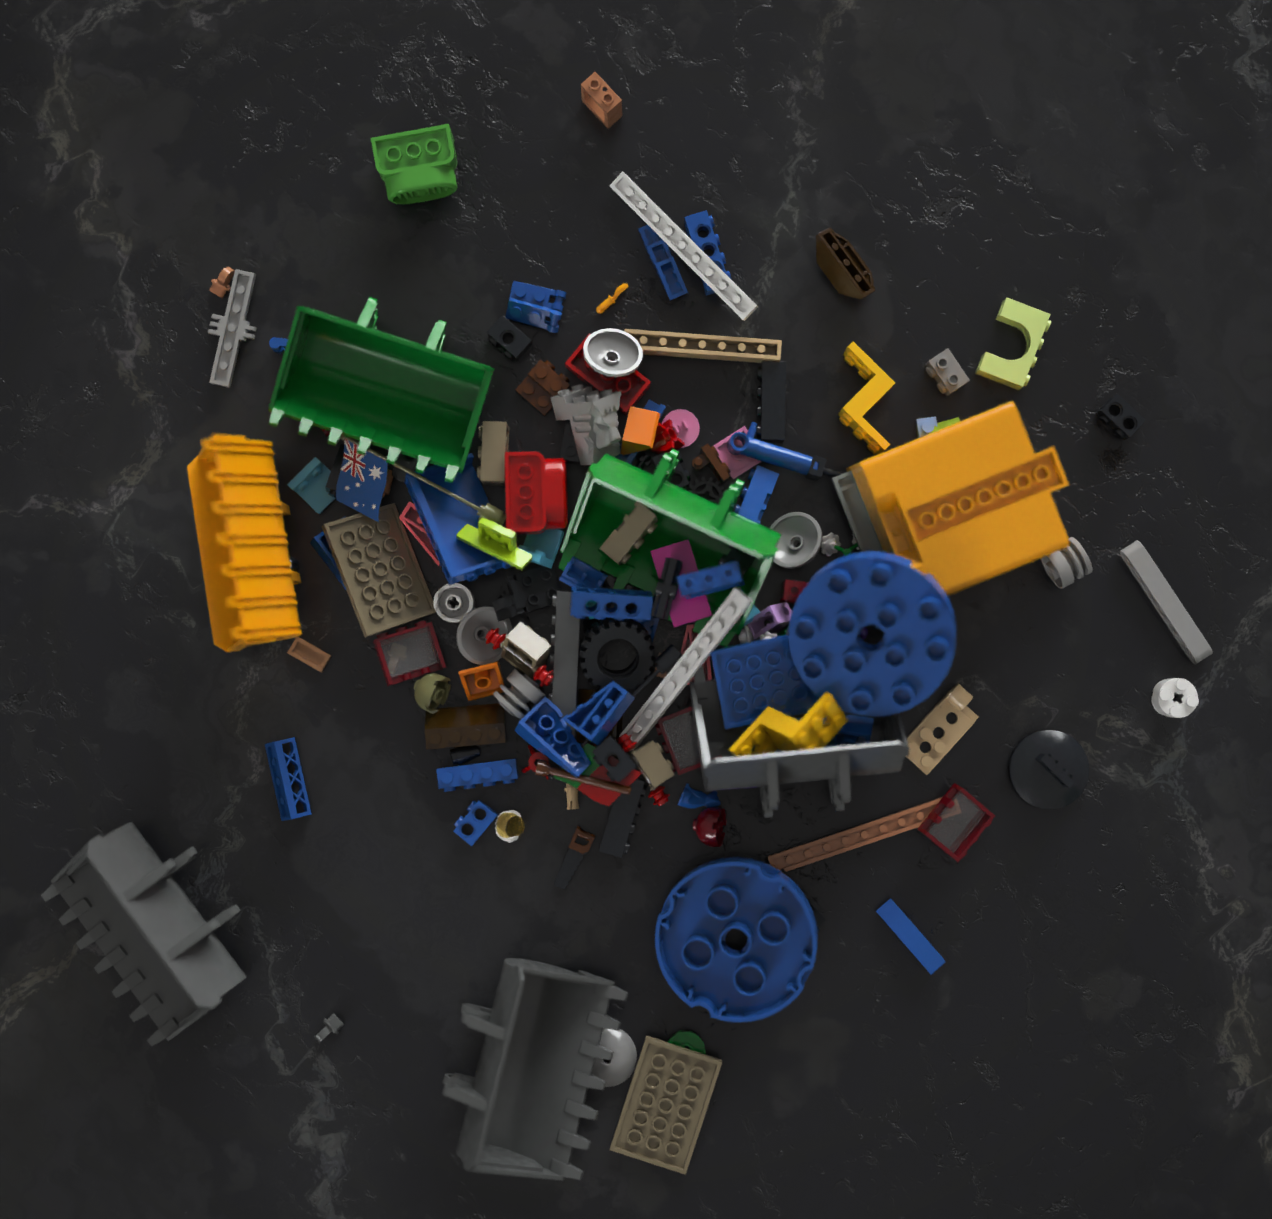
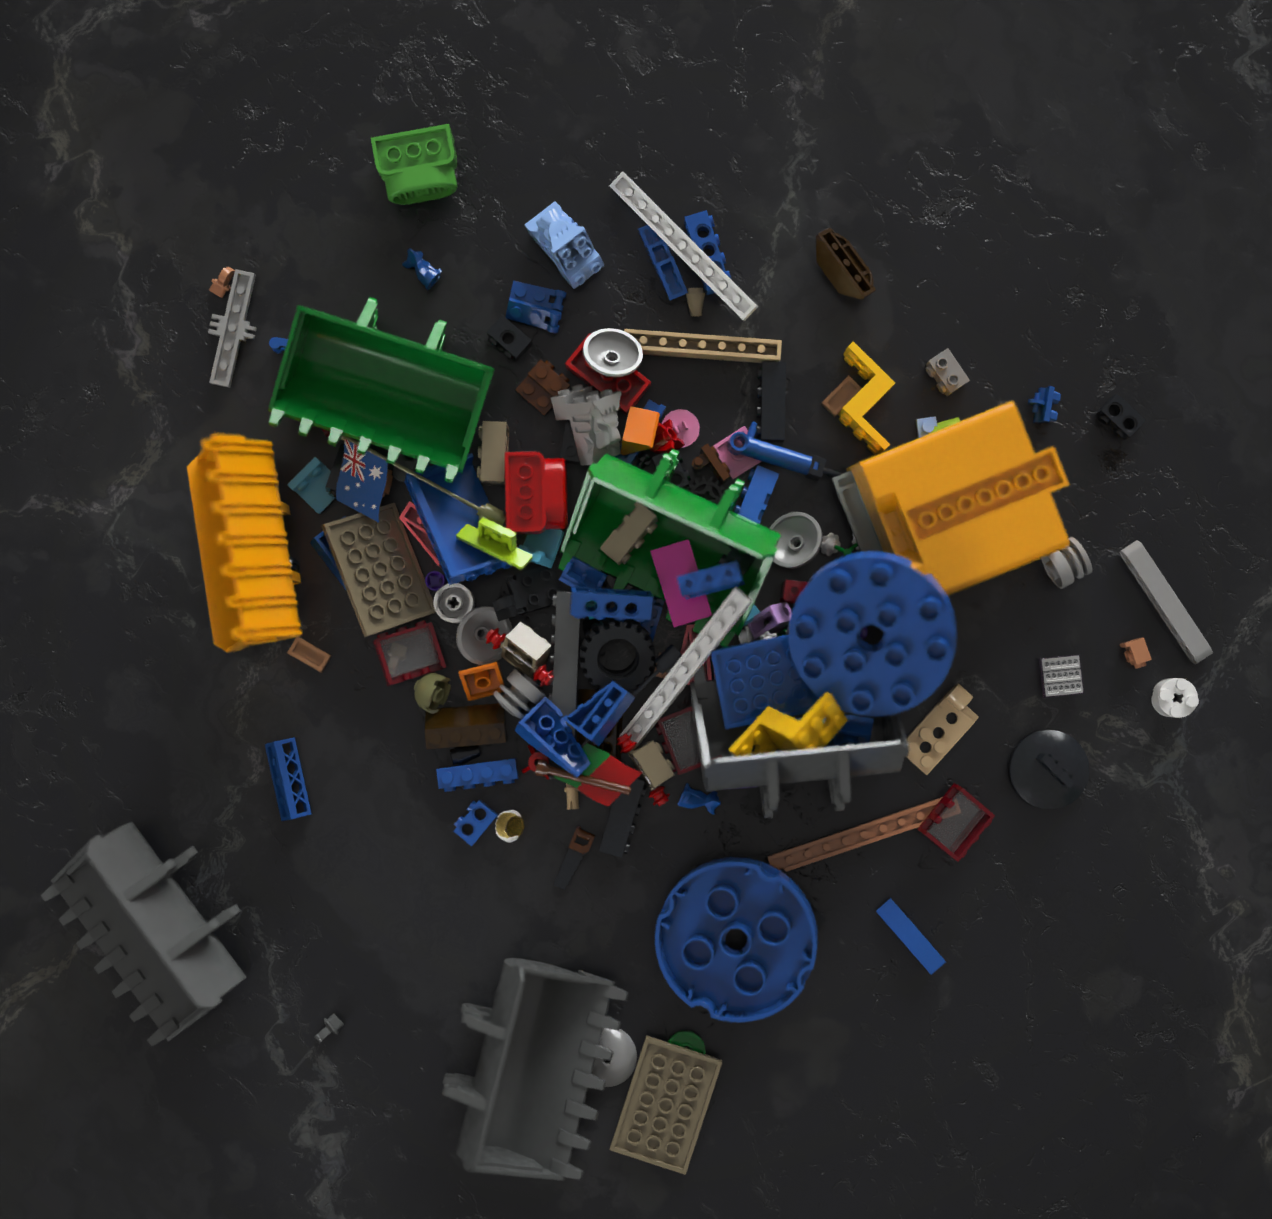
(425, 272): none -> blue animal
(435, 580): none -> dark purple wheel
(565, 244): none -> light blue brick
(603, 104): nougat window -> none
(611, 300): light orange piece -> none
(612, 747): black brick -> none
(666, 588): black piece -> none
(695, 301): none -> dark tan cone
(710, 826): dark red cylinder -> none
(841, 396): none -> medium nougat tile
(1032, 324): yellowish green arch -> none
(1042, 405): none -> blue hips
(1061, 676): none -> light grey tile
(1136, 652): none -> nougat brick

